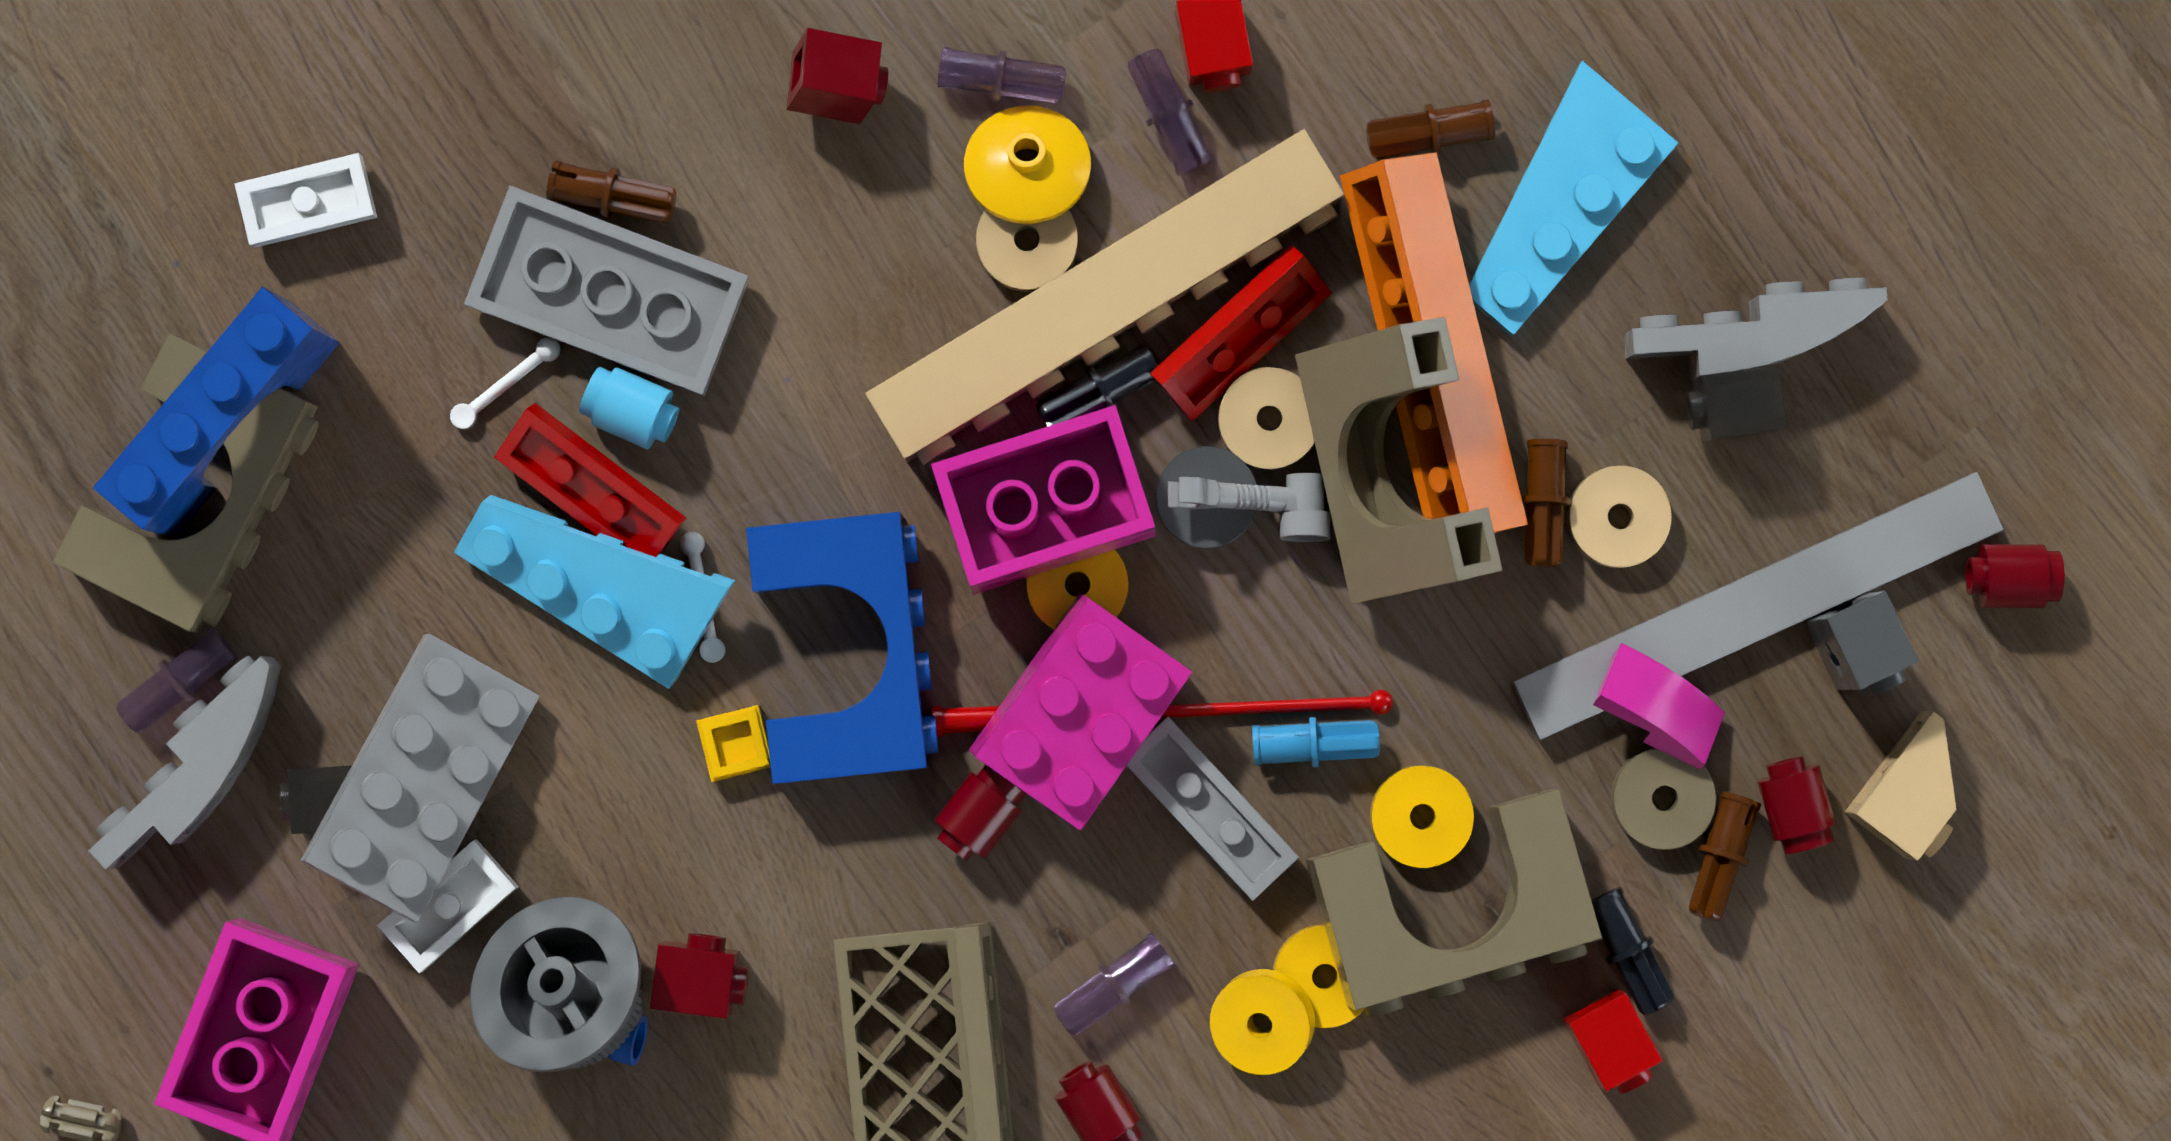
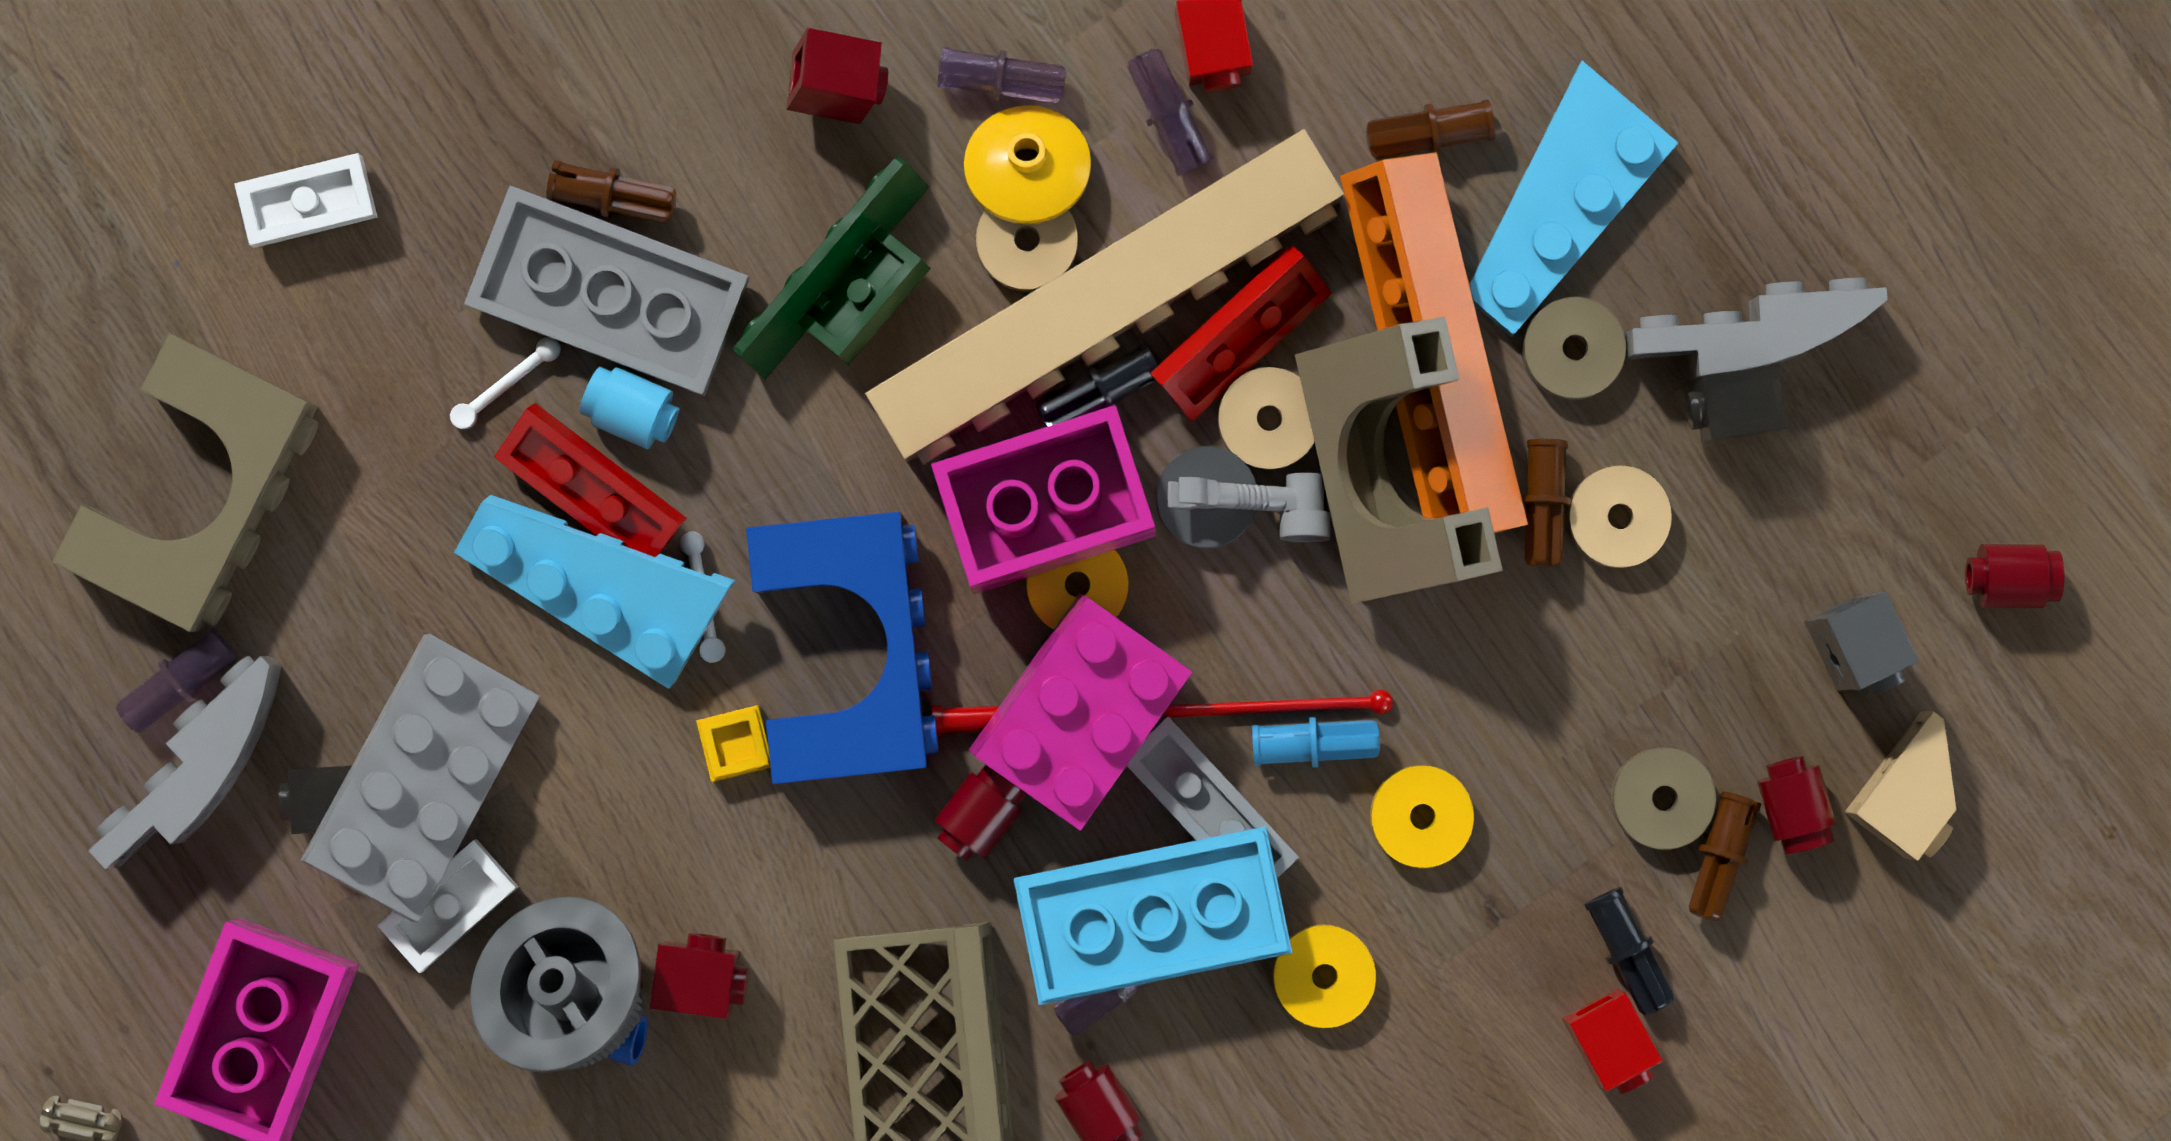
(162, 469): blue arch -> none
(847, 282): none -> dark green bracket
(1152, 915): none -> medium azure tile
(1280, 1000): yellow piece -> none
(1542, 914): dark tan arch -> none
(1602, 341): none -> dark tan piece
(1664, 704): dark pink slope -> none
(1769, 599): light grey tile -> none

